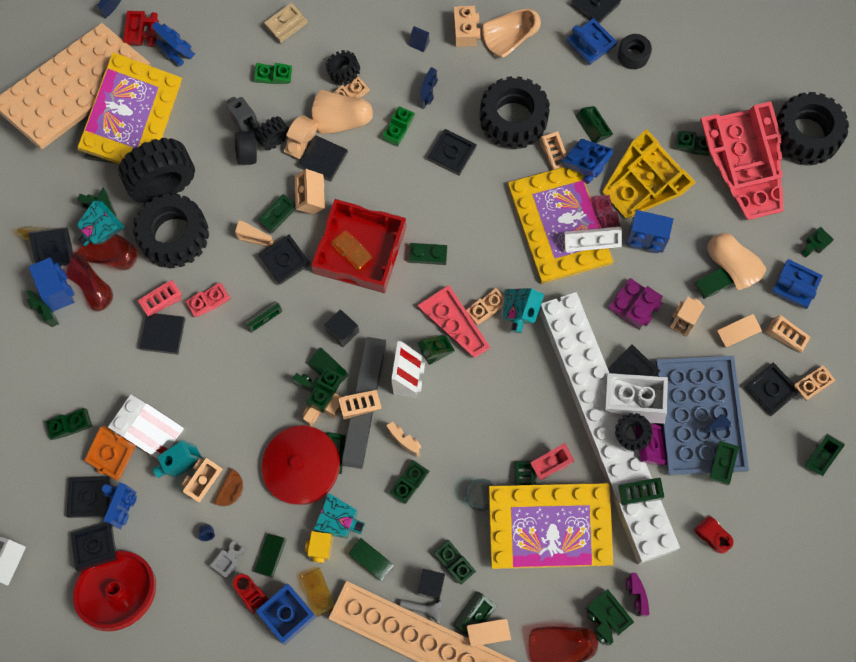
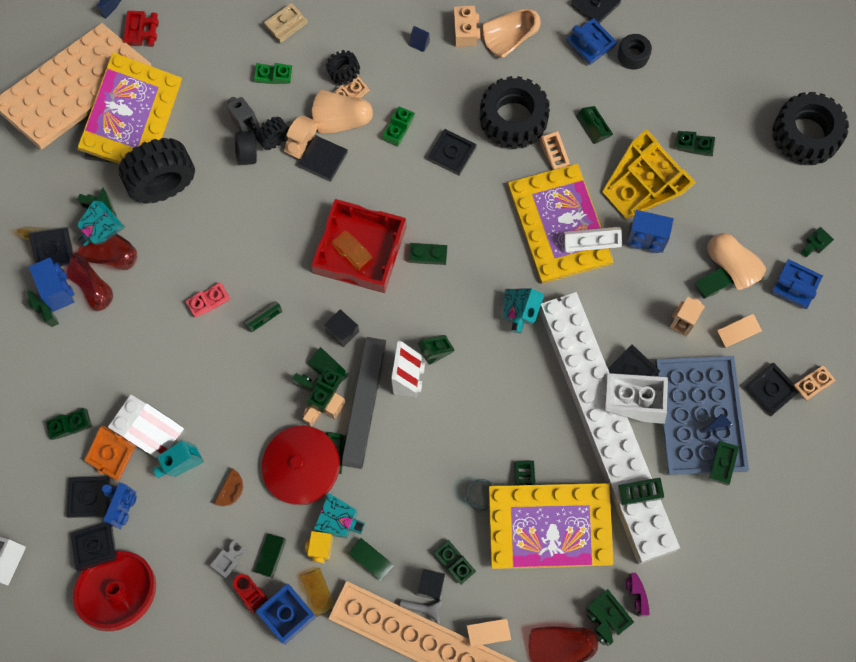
(162, 333): black tile -> none
(164, 289): coral slope -> none
(165, 209): black tyre -> none
(174, 45): blue plate -> none
(201, 479): light nougat brick -> none
(203, 536): dark blue hinge -> none
(251, 234): light nougat slope -> none
(277, 213): dark green plate -> none
(284, 259): black plate -> none
(309, 191): light nougat brick -> none
(351, 398): light nougat slope -> none
(407, 443): light nougat slope -> none
(409, 482): dark green slope -> none
(428, 84): dark blue slope -> none
(452, 317): coral wing -> none
(475, 612): dark green slope -> none
(486, 307): light nougat slope -> none
(553, 461): coral slope -> none
(587, 159): blue plate -> none
(604, 213): clear pink slope -> none
(633, 419): black tyre -> none
(636, 304): magenta plate -> none
(655, 452): magenta plate -> none
(713, 534): red piece -> none
(748, 157): coral wedge -> none
(784, 338): light nougat slope -> none
(824, 454): dark green slope -> none

